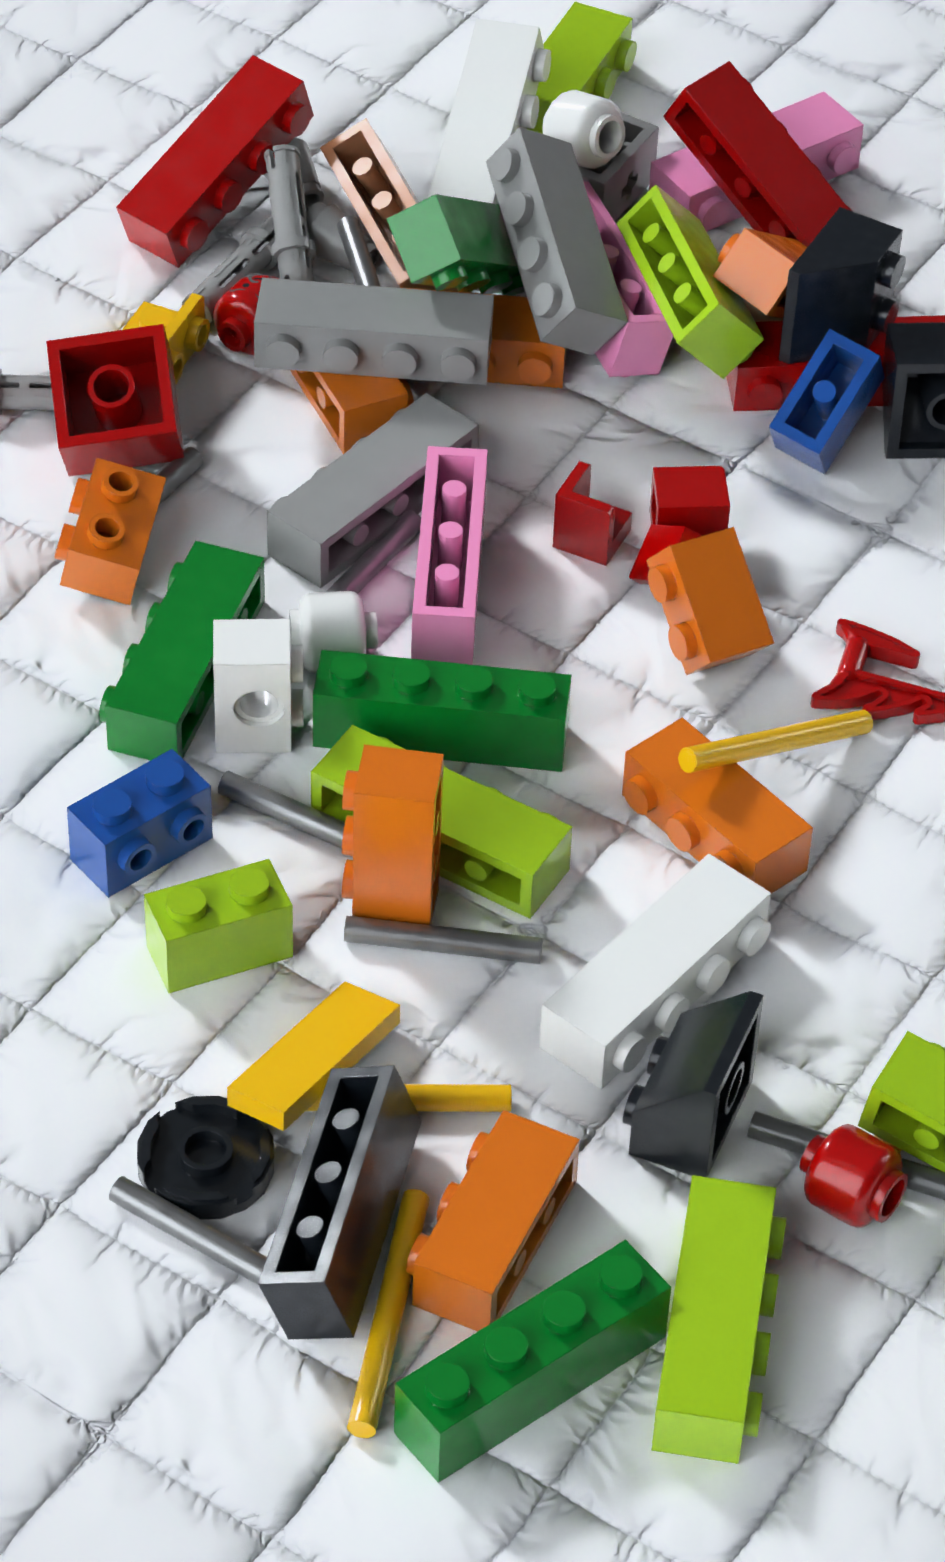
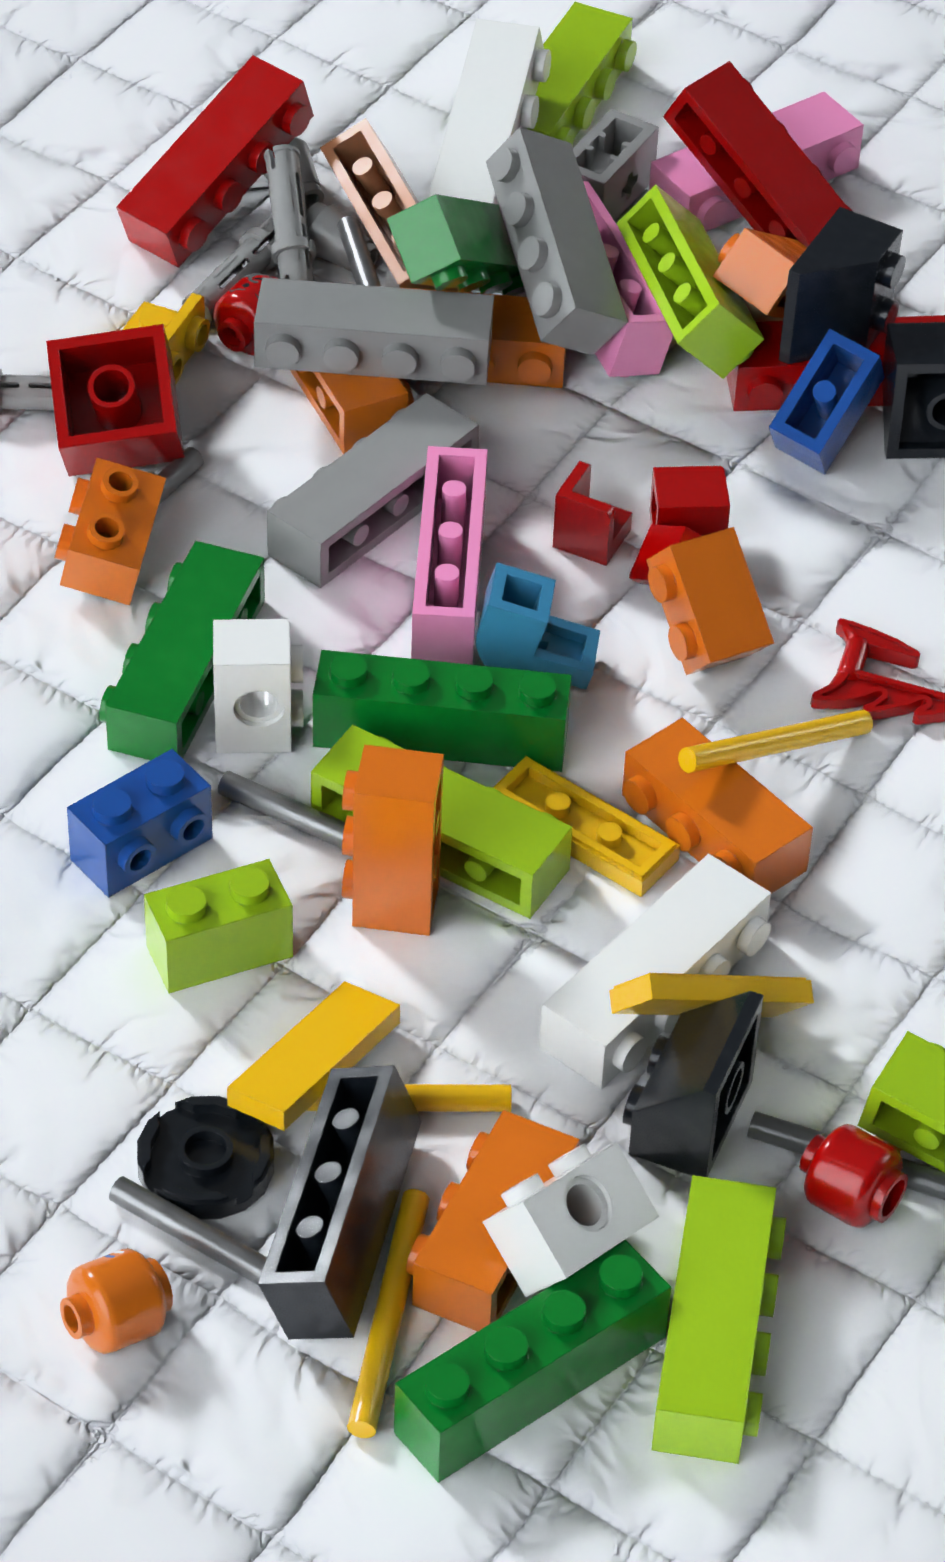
(116, 1300): none -> orange head
(332, 623): white head -> none
(379, 554): flat silver bar -> none
(443, 939): flat silver bar -> none
(522, 635): none -> dark azure brick
(569, 1219): none -> white brick
(589, 124): white head -> none
(600, 832): none -> yellow tile
(683, 992): none -> yellow tile

